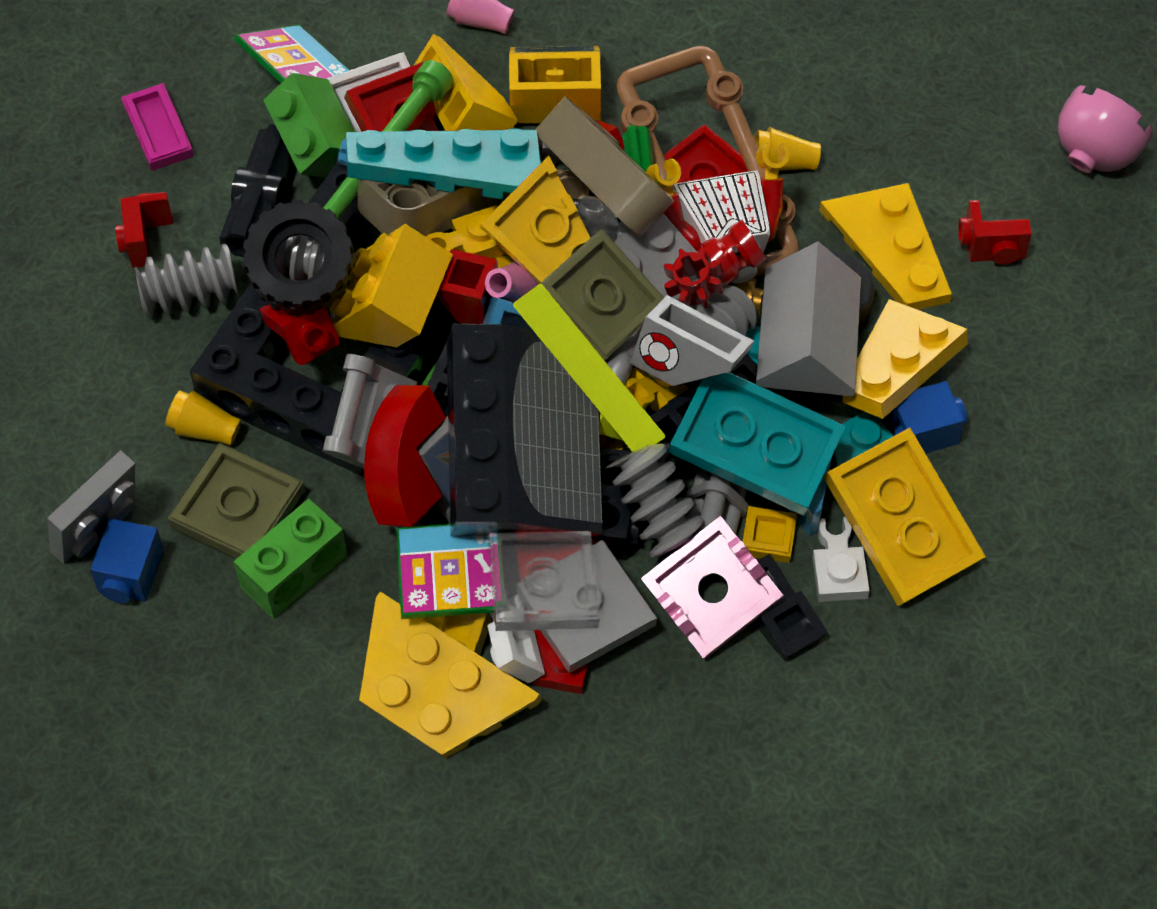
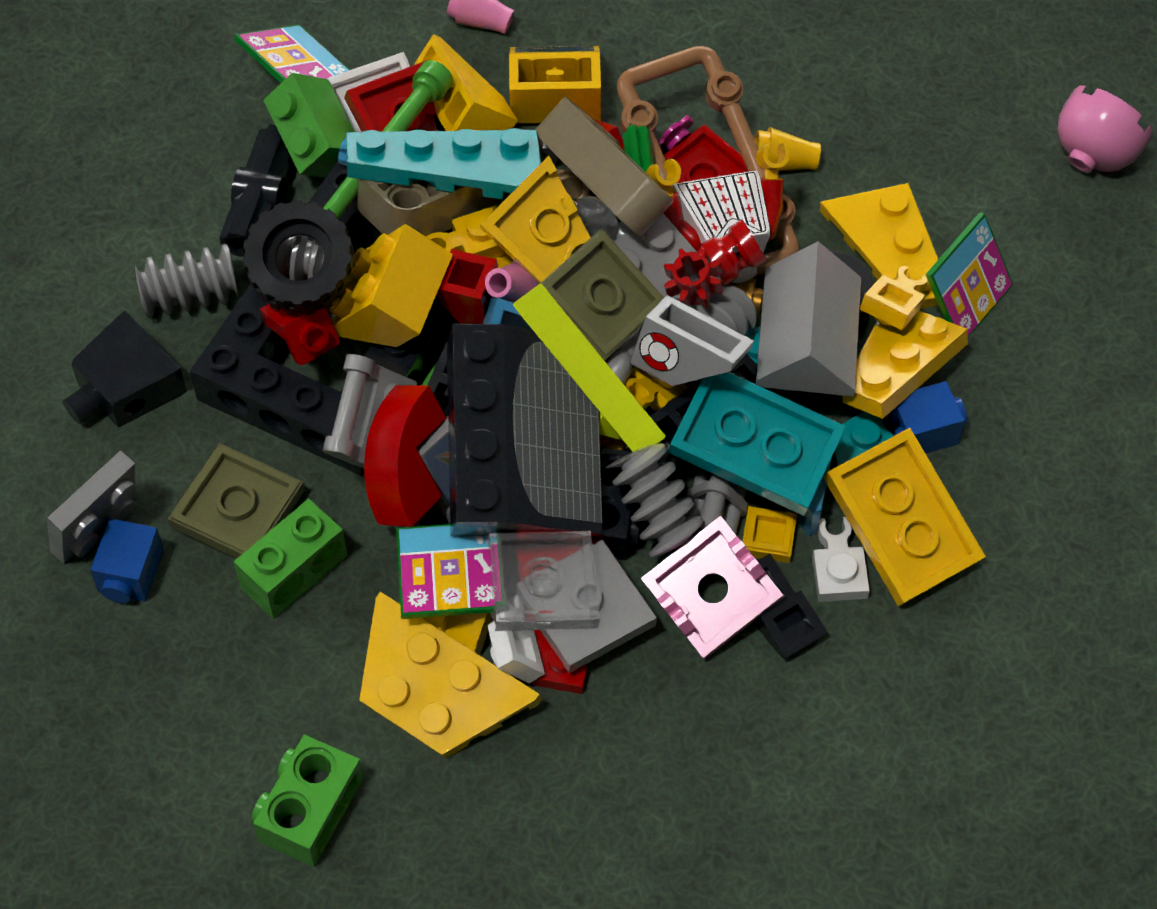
(123, 375): none -> black torso
(139, 213): red bracket -> none
(157, 127): dark pink tile -> none
(201, 419): yellow cone -> none
(319, 803): none -> bright green brick
(676, 133): none -> dark pink plant
(894, 300): none -> yellow plate
(970, 276): none -> piece
(993, 240): red bracket -> none

